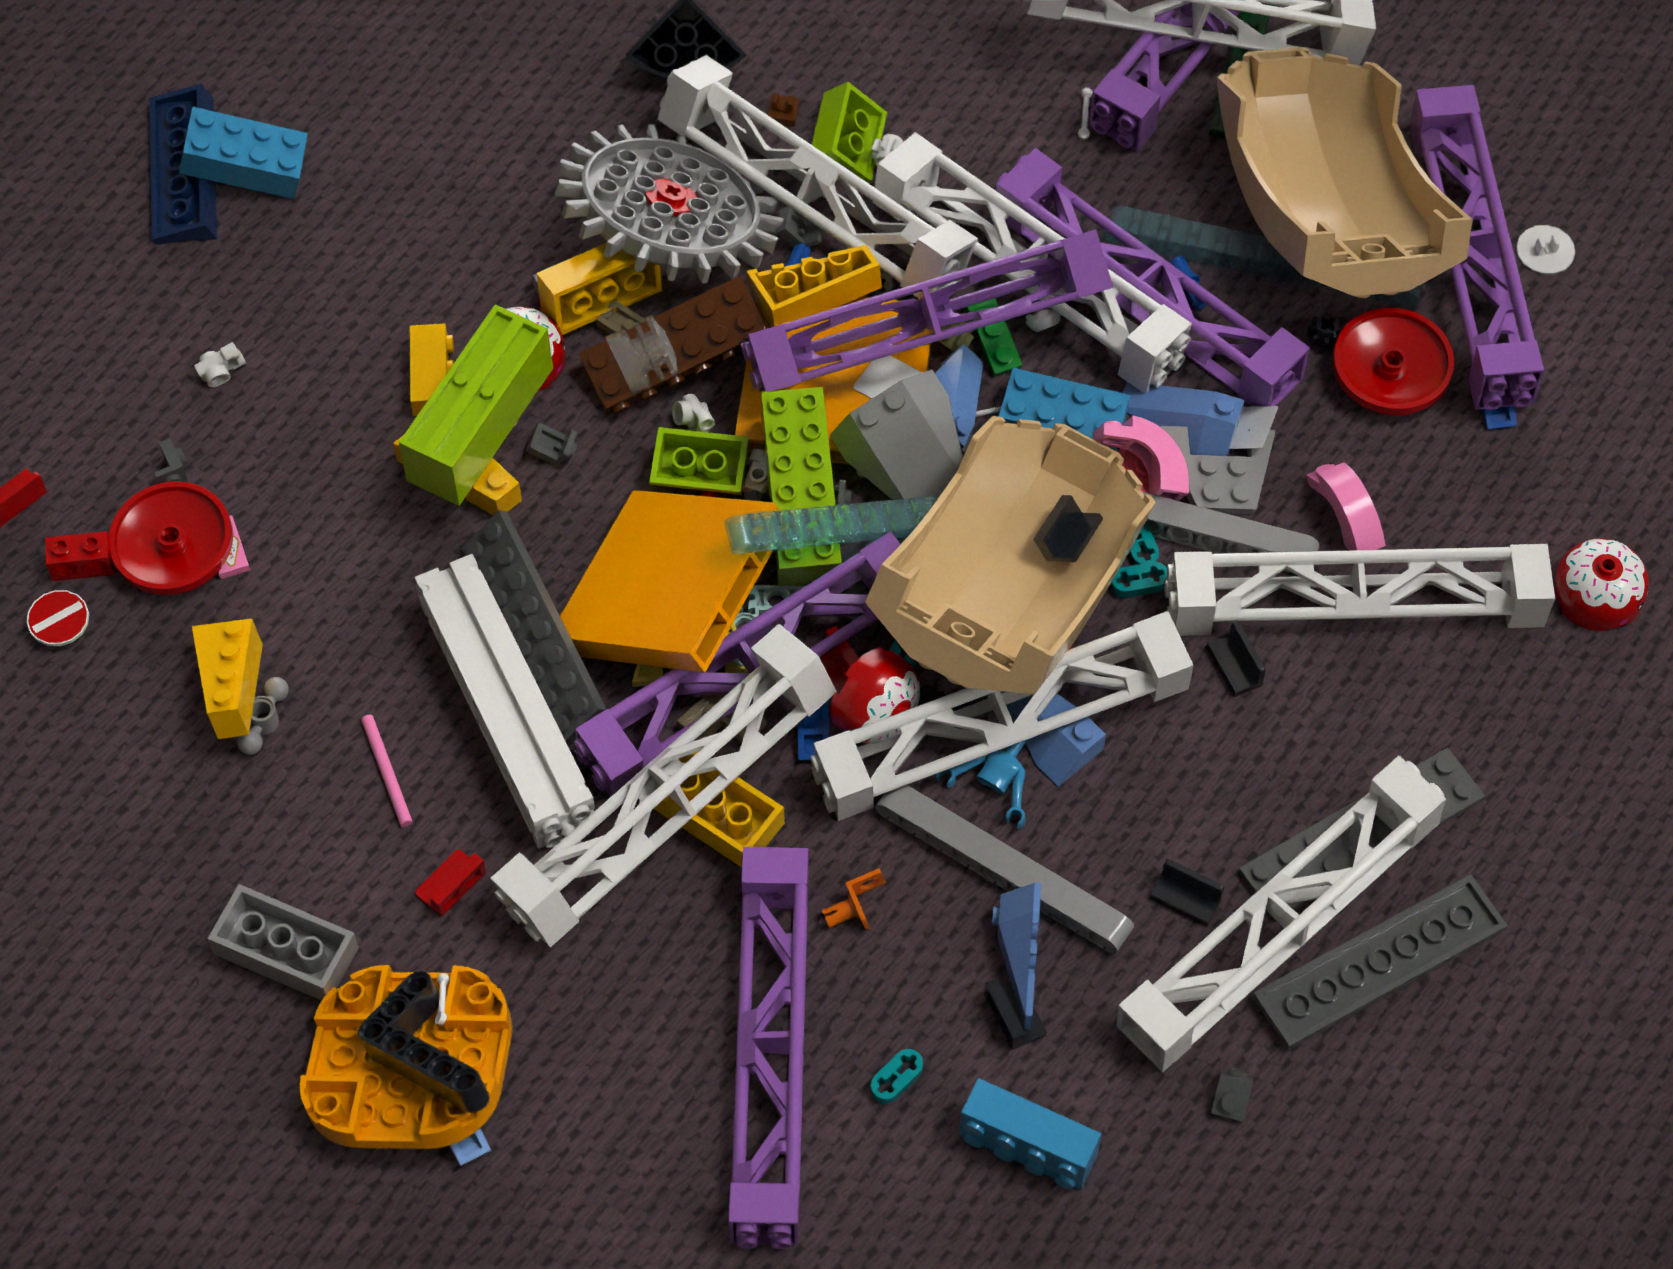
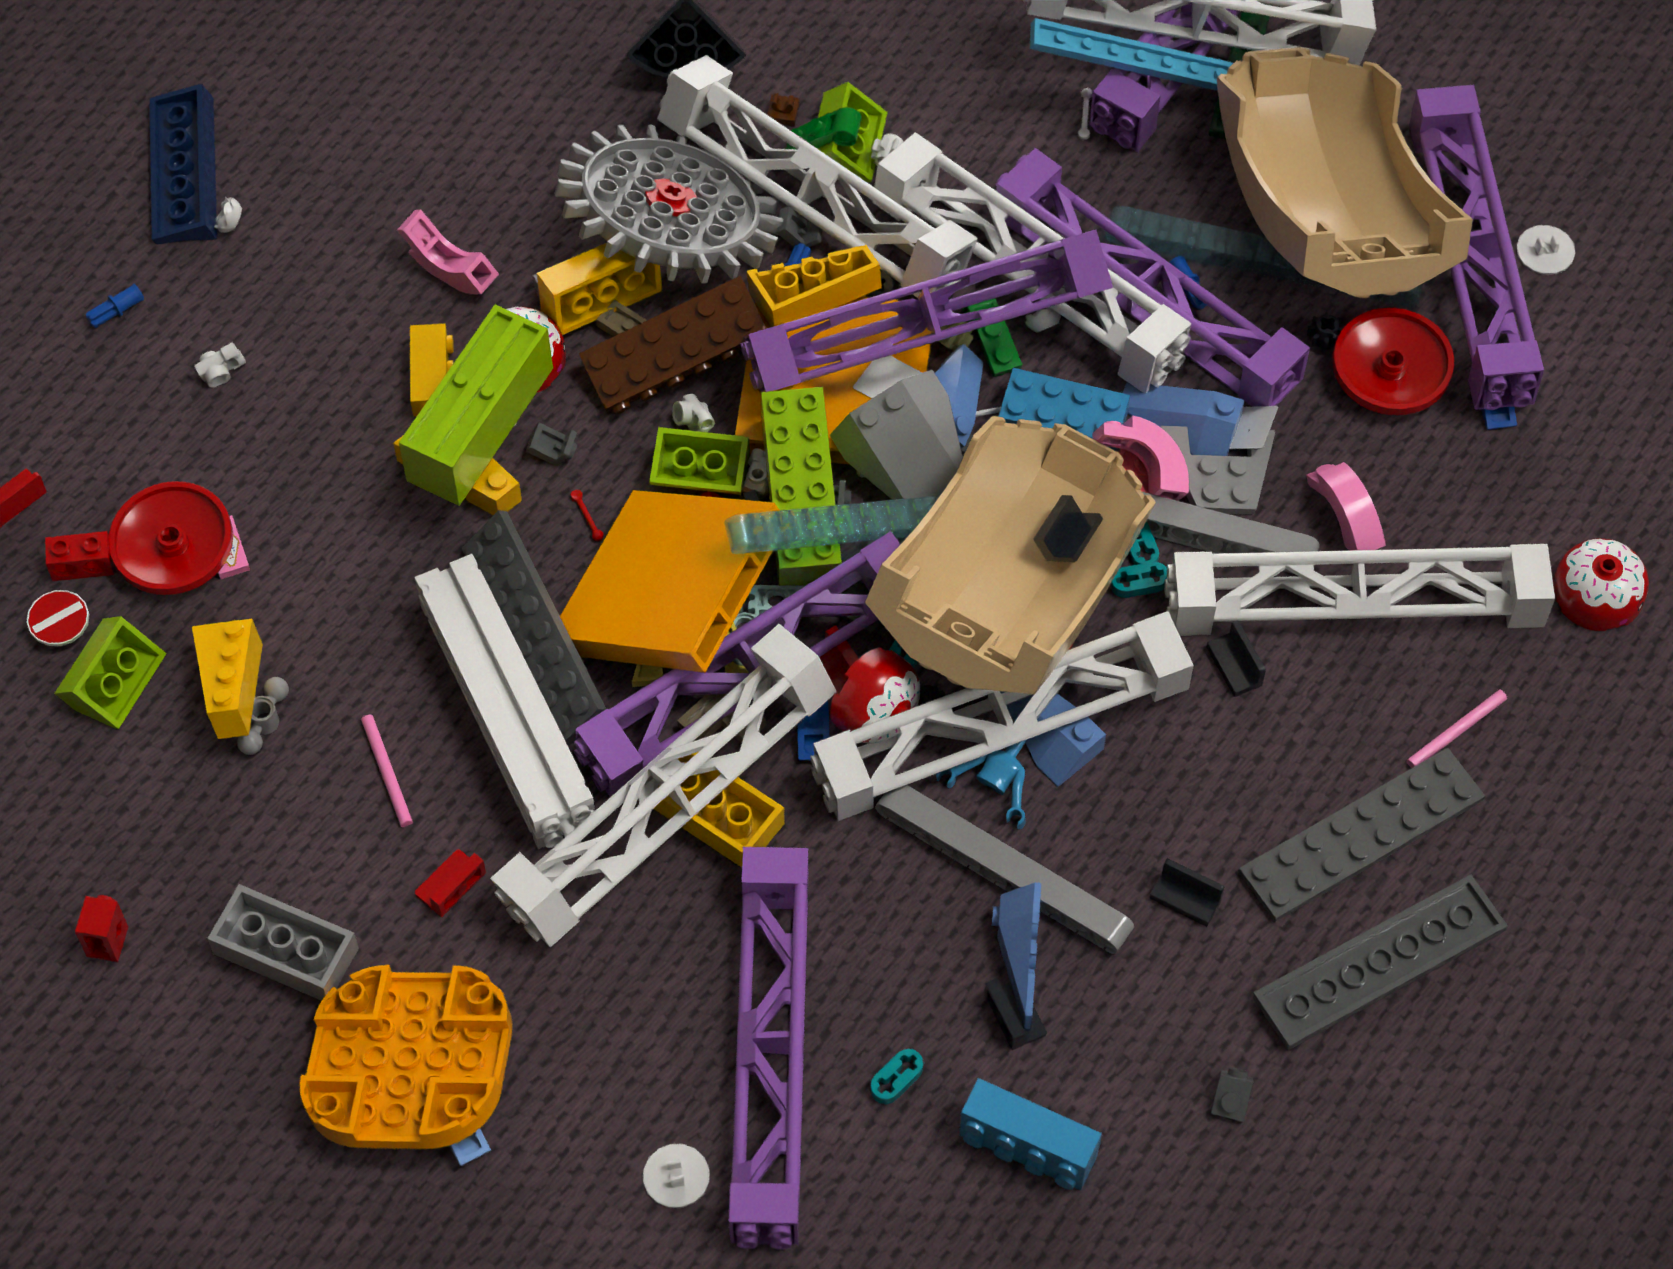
(101, 928): none -> red brick
(110, 672): none -> lime slope
(114, 306): none -> blue axle
(175, 460): dark grey bracket -> none
(229, 215): none -> white plate
(243, 153): dark azure brick -> none
(391, 1042): black beam -> none
(442, 979): white hinge -> none
(458, 268): none -> bright pink arch
(577, 496): none -> red hinge
(642, 354): clear wheel -> none
(676, 1175): none -> white piece
(837, 127): none -> green plate
(851, 907): orange bracket -> none
(1126, 54): none -> medium azure plate
(1399, 799): white piece -> none
(1457, 728): none -> bright pink bar

